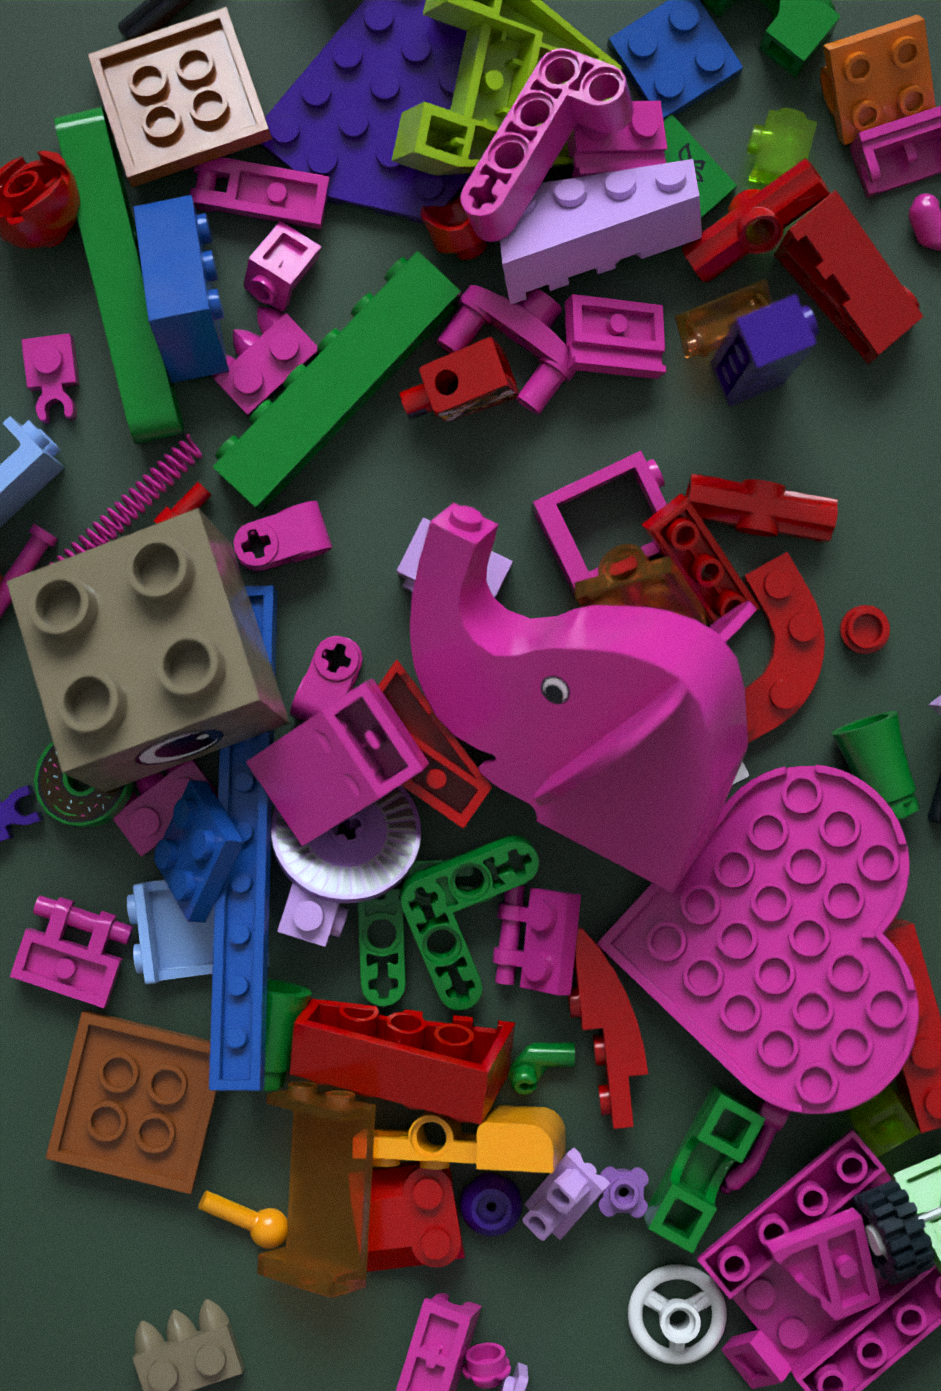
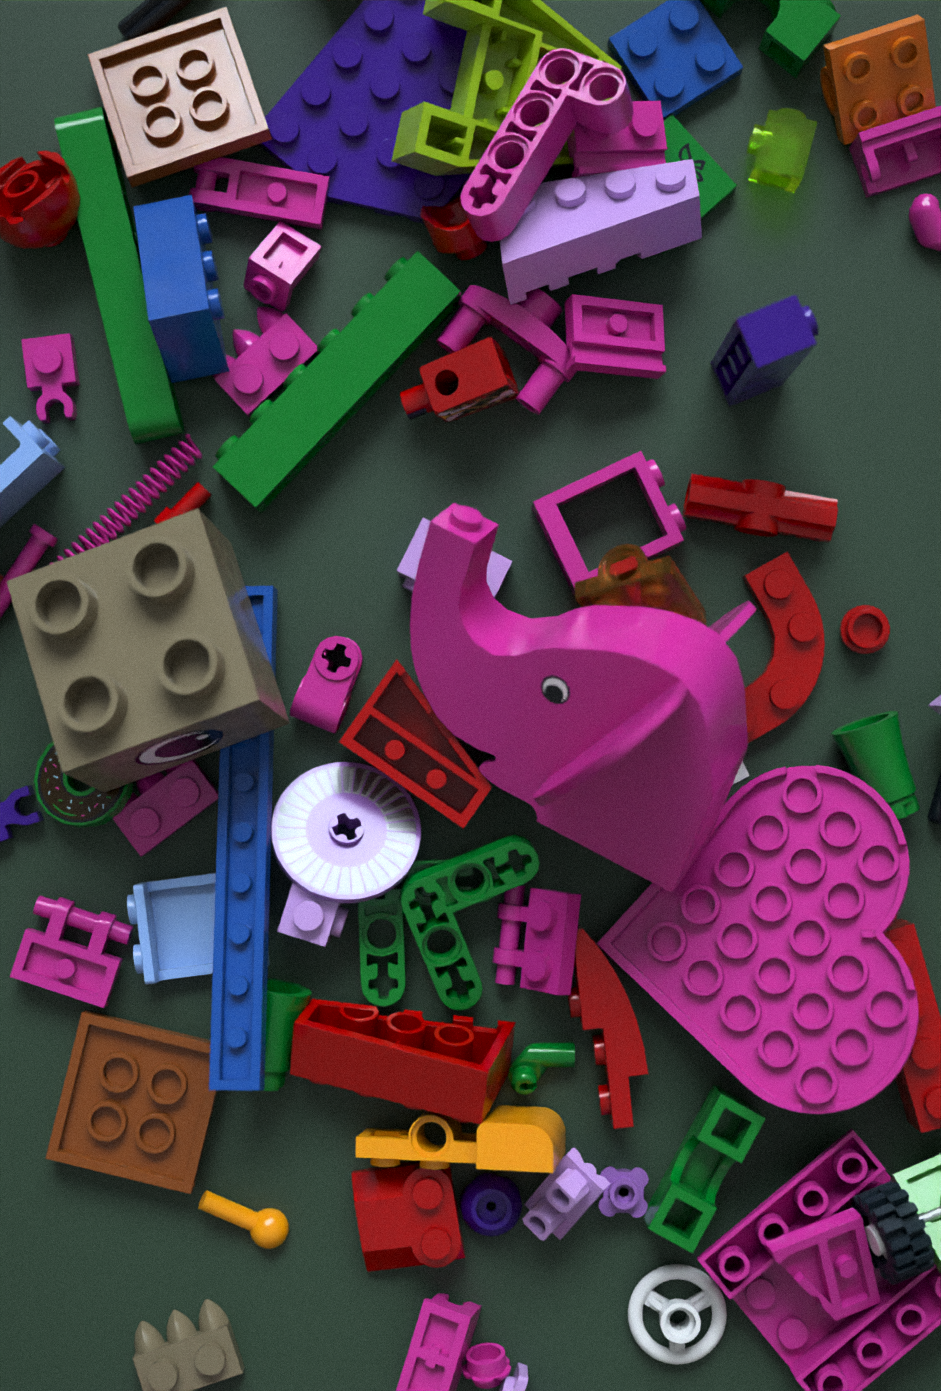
(197, 850): blue plate -> none
(293, 533): dark pink piece -> none
(326, 1192): clear orange panel -> none
(338, 762): dark pink slope -> none
(686, 539): red tile -> none
(707, 325): clear orange hinge -> none
(756, 1359): dark pink plate -> none
(773, 207): red piece -> none
(774, 1122): dark pink piece -> none
(848, 278): red wedge -> none
(883, 1121): clear neon green brick -> none

